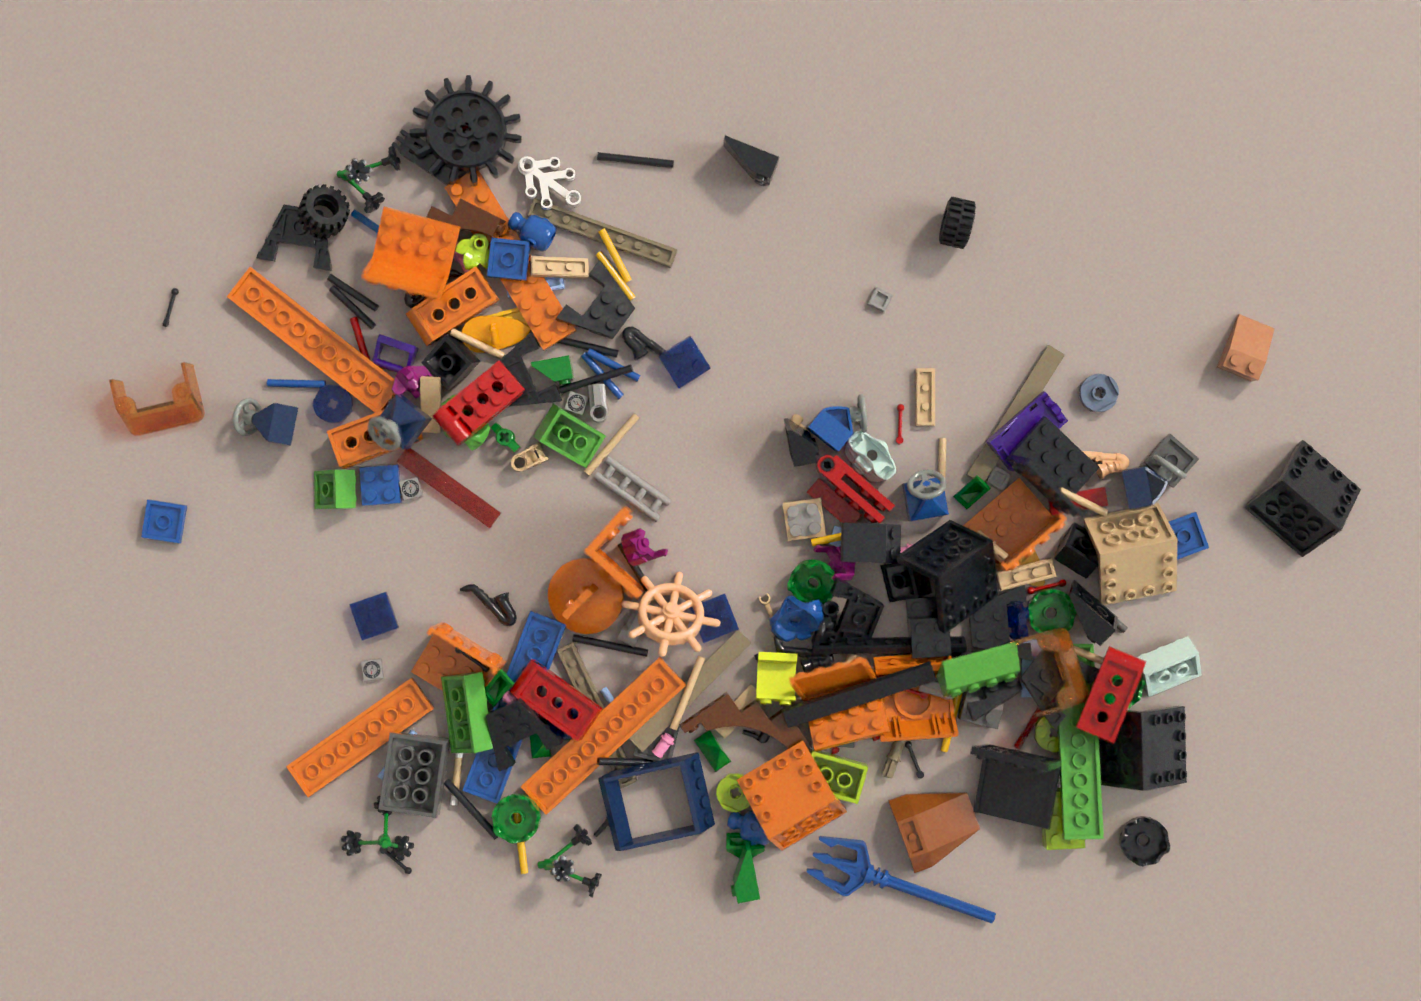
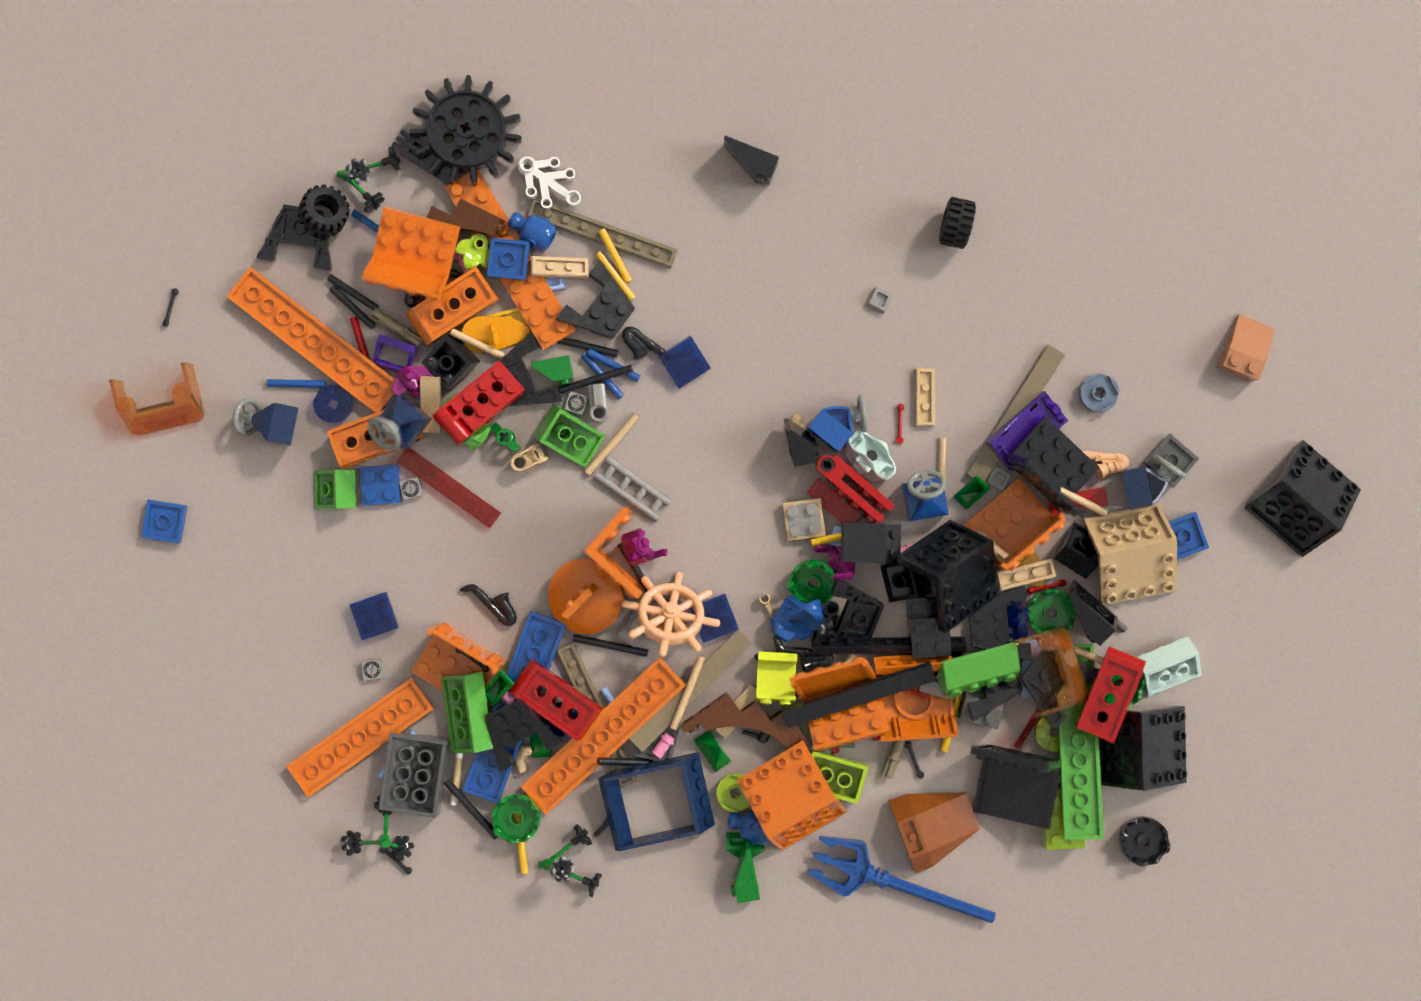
(397, 328): none -> dark tan axle
(522, 754): none -> tan arm
(635, 160): black bar -> none

